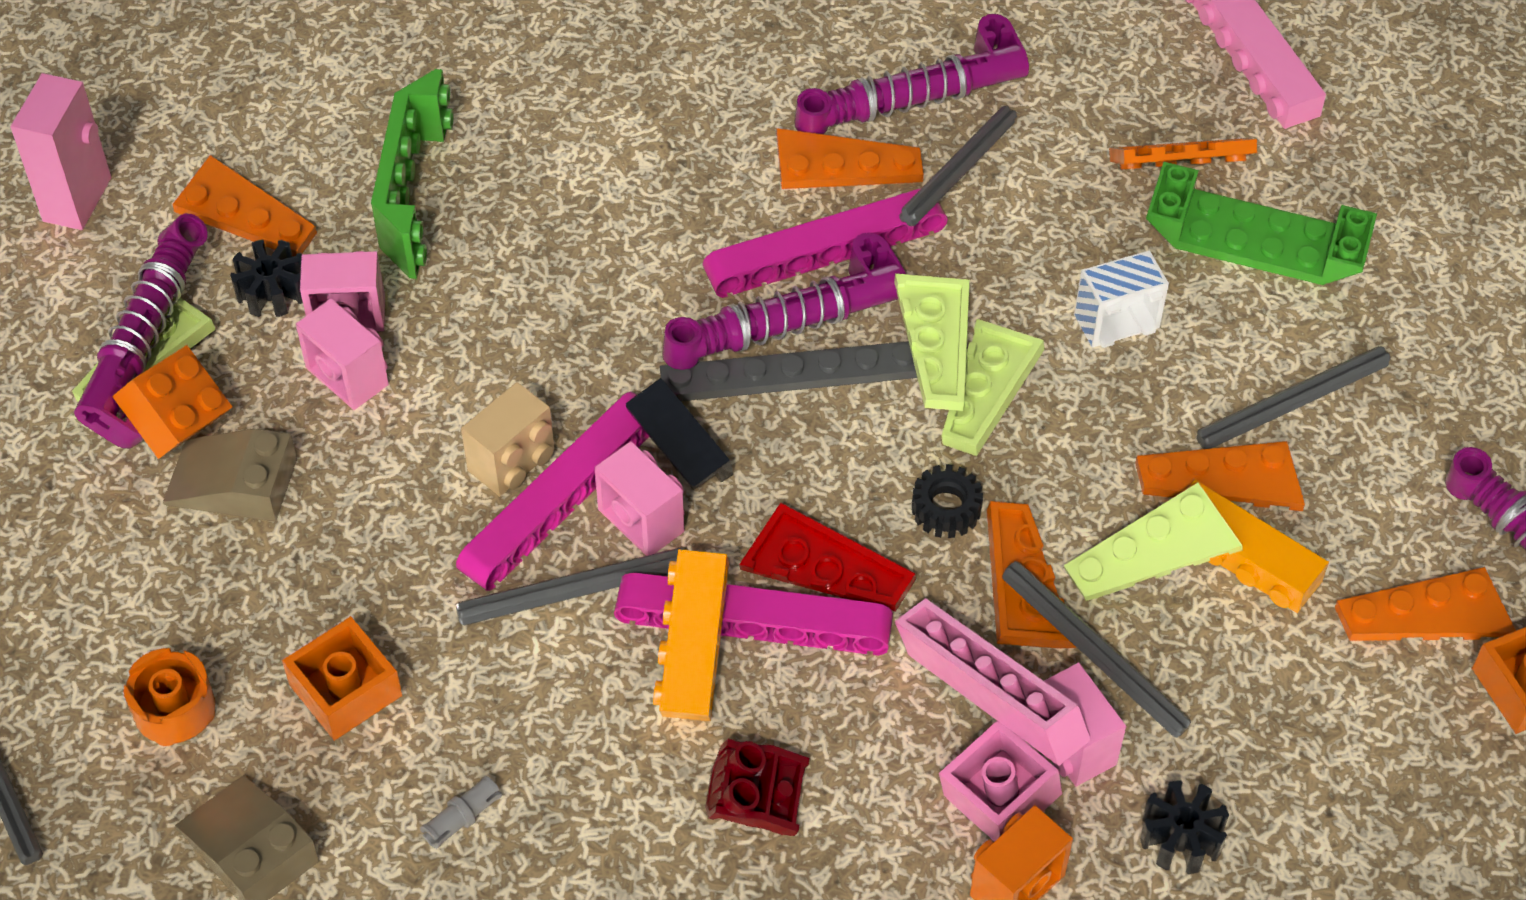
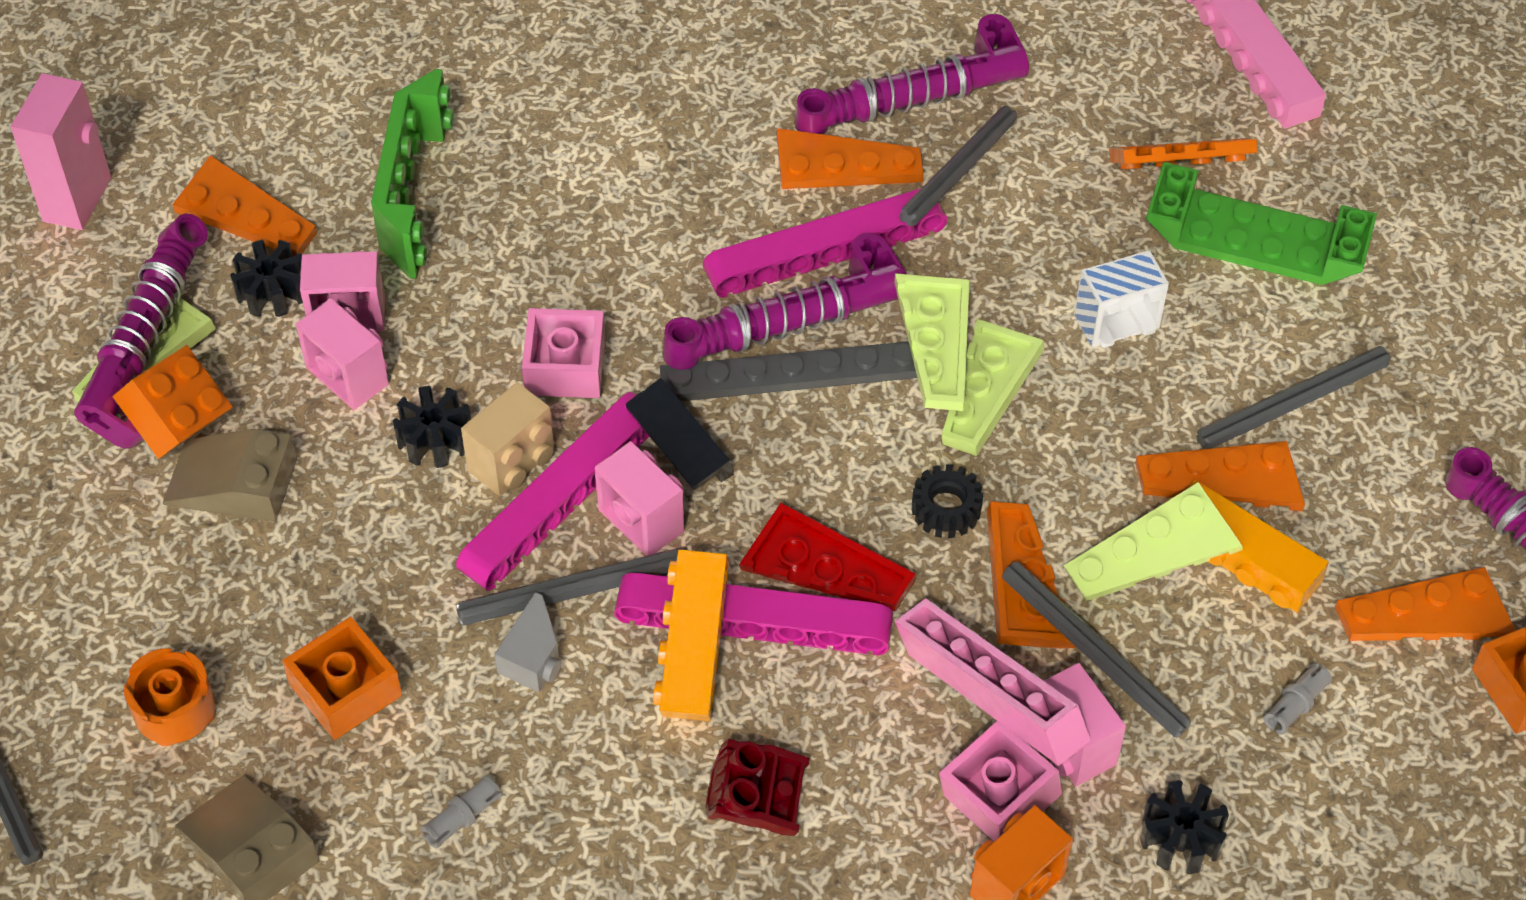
(431, 426): none -> black gear
(530, 648): none -> light grey slope
(564, 352): none -> bright pink brick
(1297, 698): none -> light grey pin

